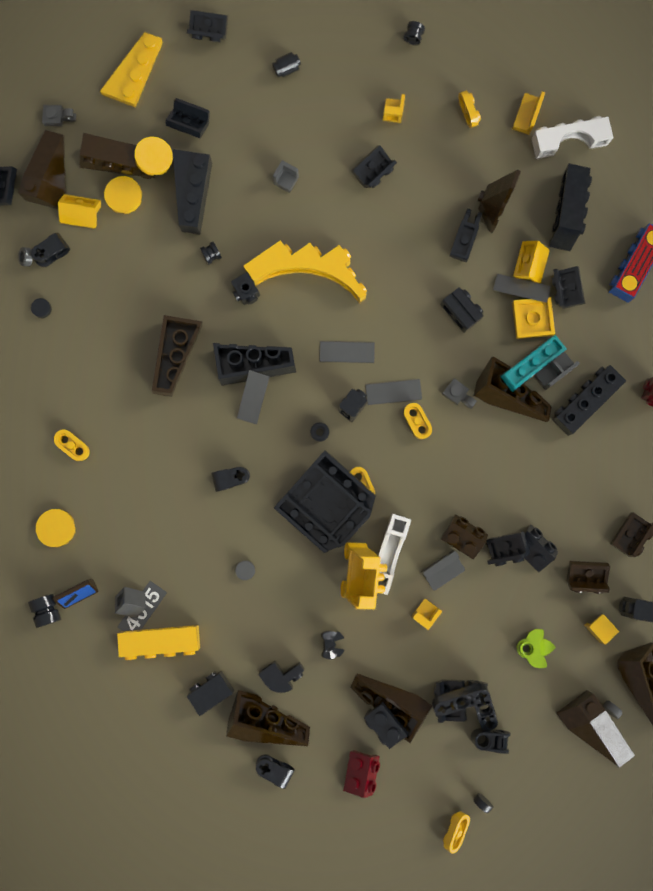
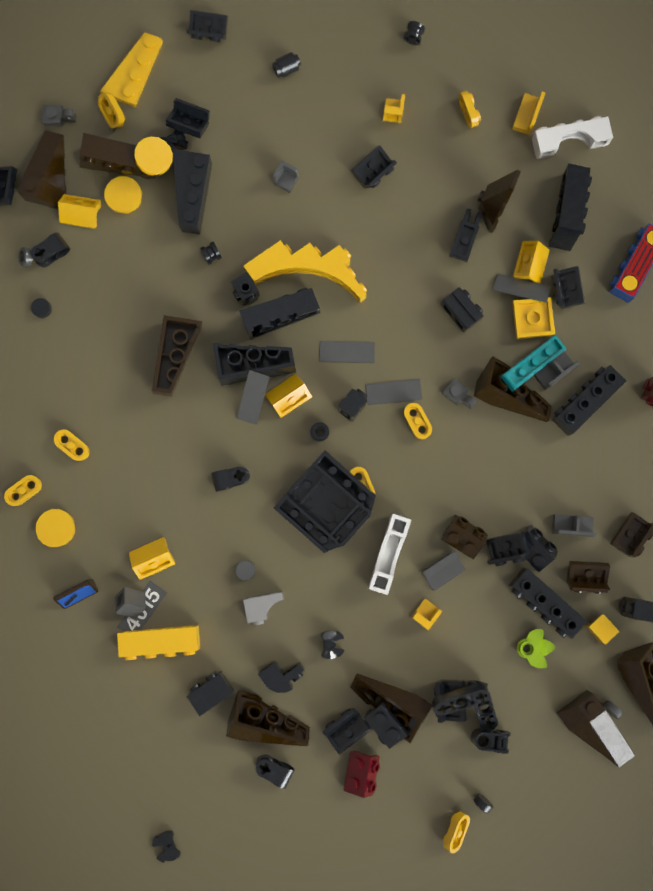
(23, 489): none -> yellow plate
(44, 610): black wheel -> none
(111, 110): none -> yellow plate
(151, 558): none -> yellow panel
(170, 851): none -> black piece
(176, 138): none -> black piece
(258, 606): none -> light grey arch
(279, 312): none -> black wedge
(288, 395): none -> yellow panel
(346, 730): none -> black bracket
(362, 576): yellow piece -> none
(548, 603): none -> black brick
(573, 525): none -> dark grey panel

